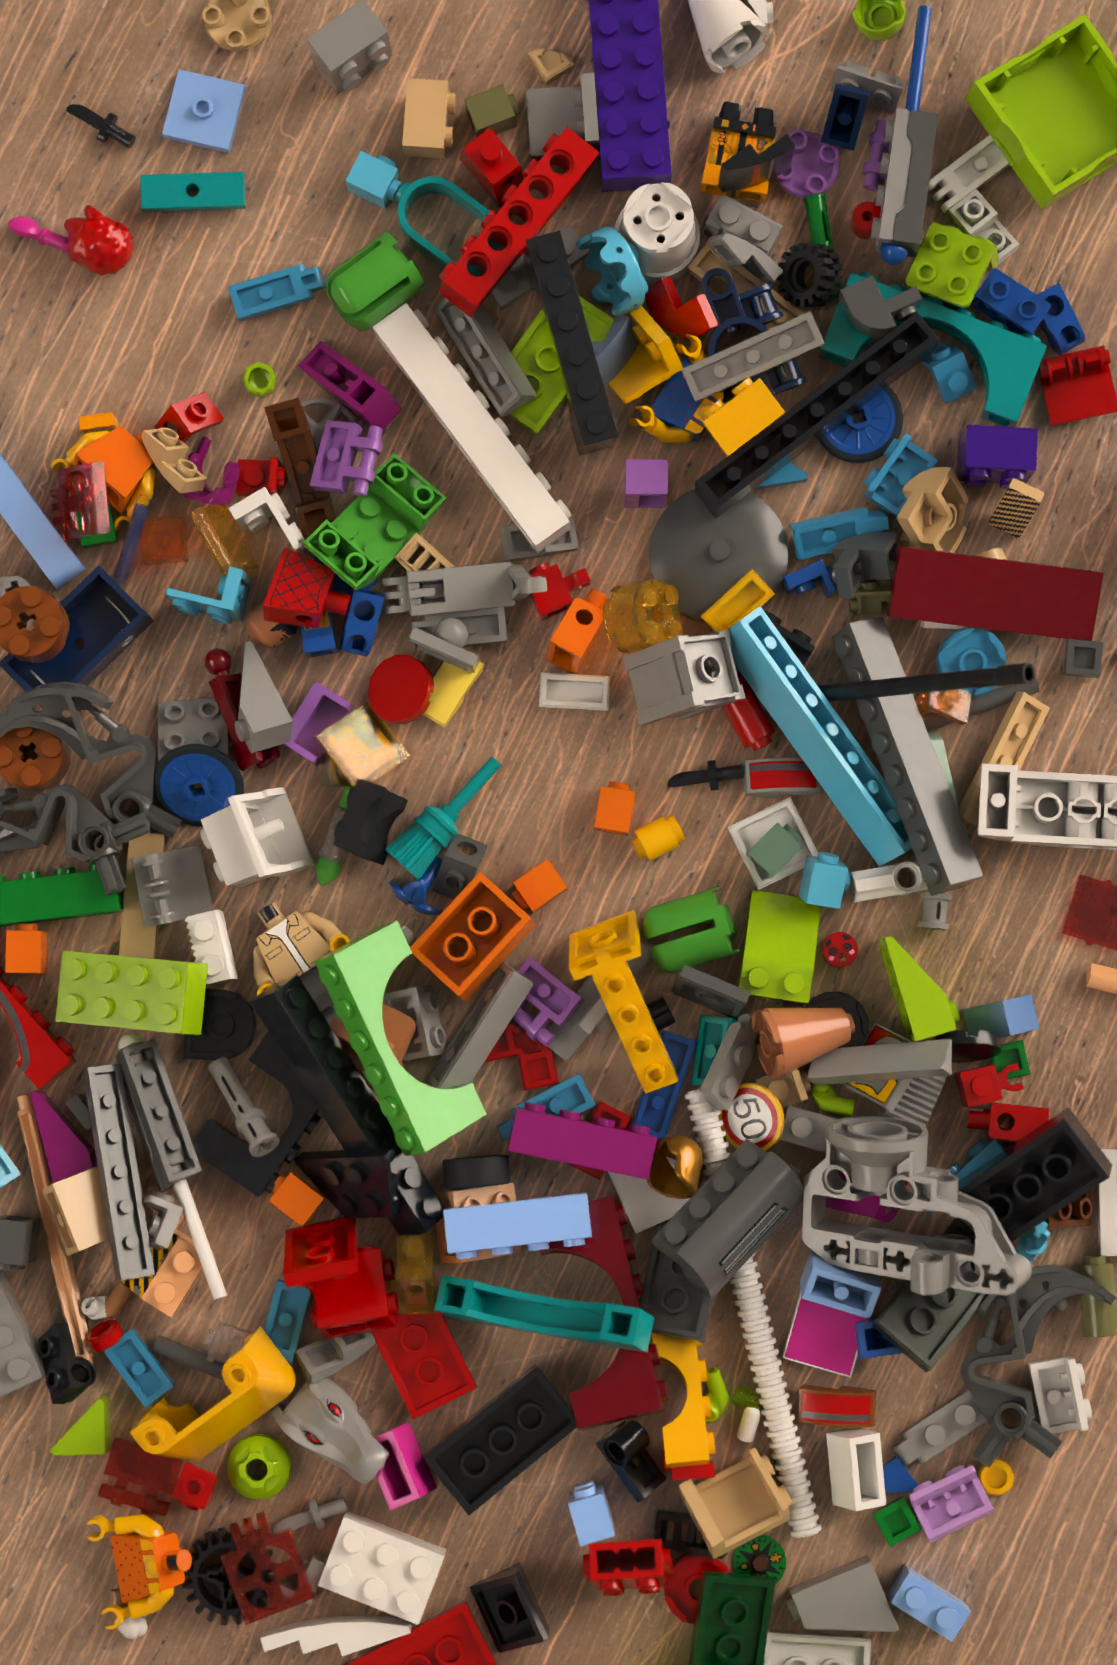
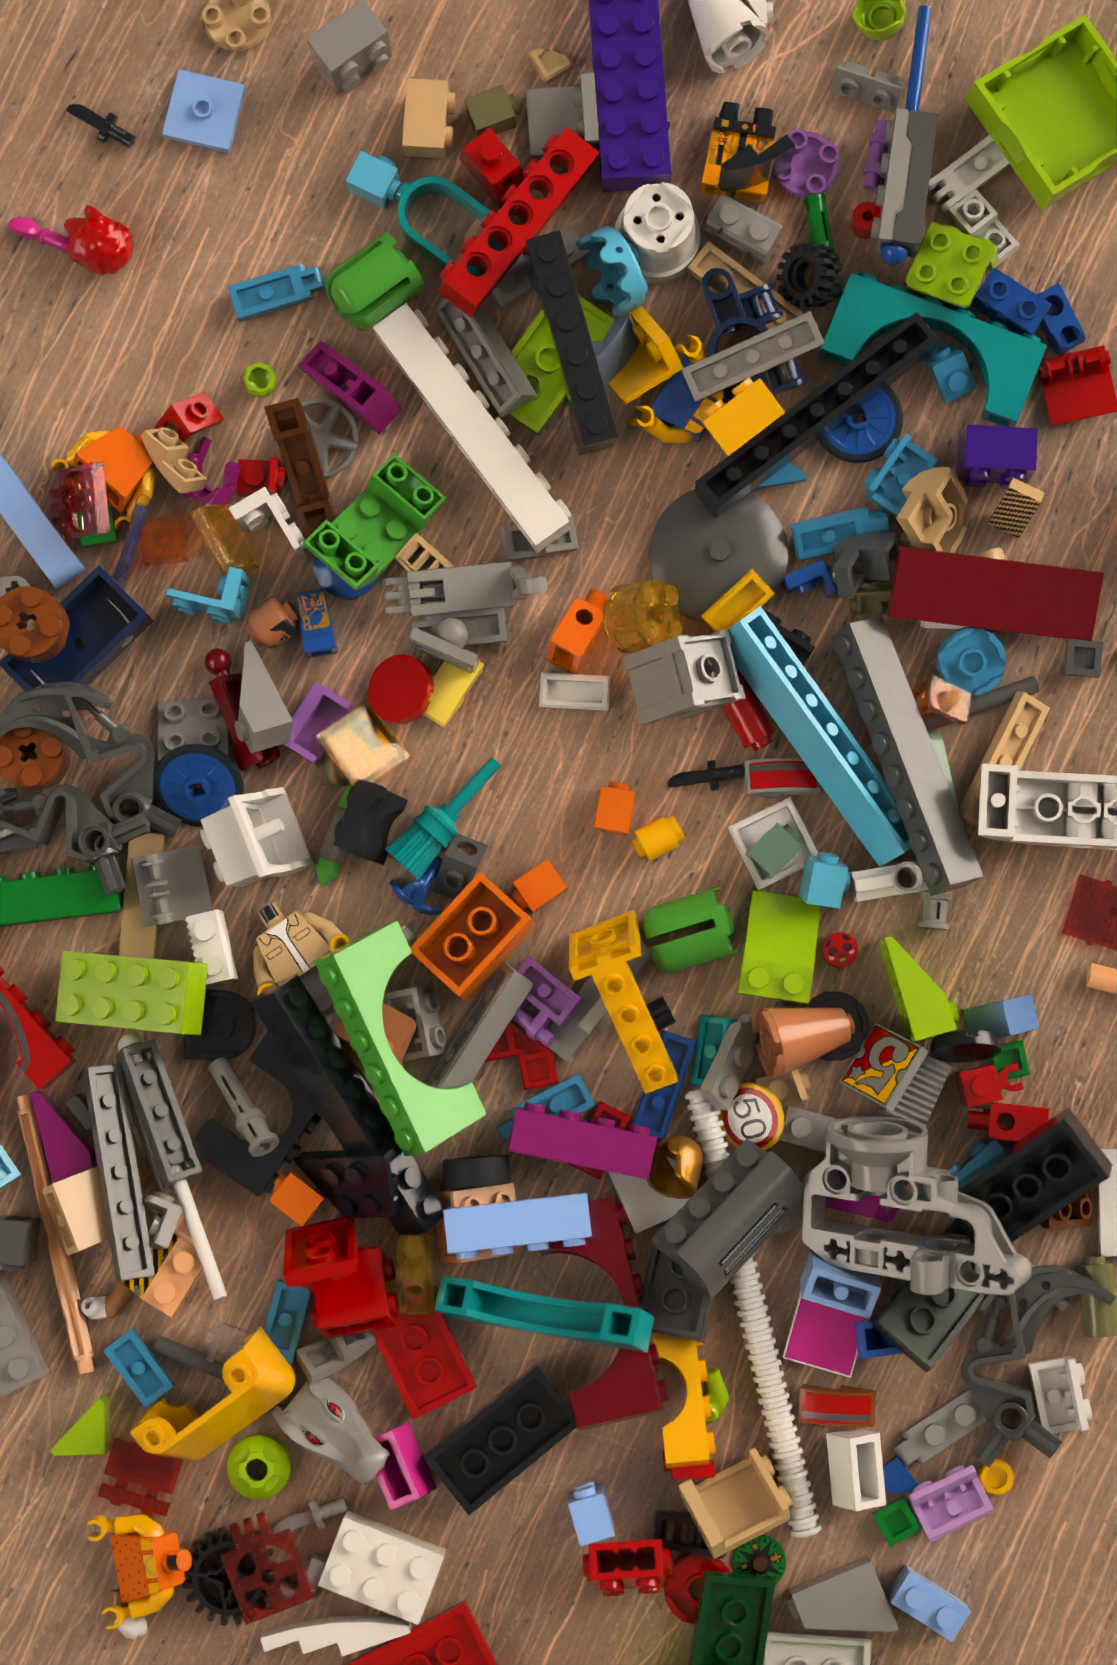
(26, 950): orange brick -> none
(65, 1373): black plate -> none
(98, 422): light orange tile -> none
(104, 1335): red tile -> none
(171, 191): teal tile -> none
(194, 1487): red bracket -> none
(302, 592): red torso -> none
(337, 455): medium lavender plate -> none
(361, 621): blue leg -> none
(510, 1609): black slope -> none
(558, 596): red brick -> none
(627, 1455): black plate -> none
(646, 483): medium lavender panel -> none
(669, 312): red tile -> none
(710, 992): dark grey plate -> none
(737, 252): light grey slope -> none
(751, 1413): arm -> none
(829, 1101): lime arm -> none
(845, 116): dark blue slope -> none
(871, 313): dark grey brick -> none
(883, 1062): light grey slope -> none
(1002, 676): black piece -> none
(1033, 1242): medium azure axle -> none

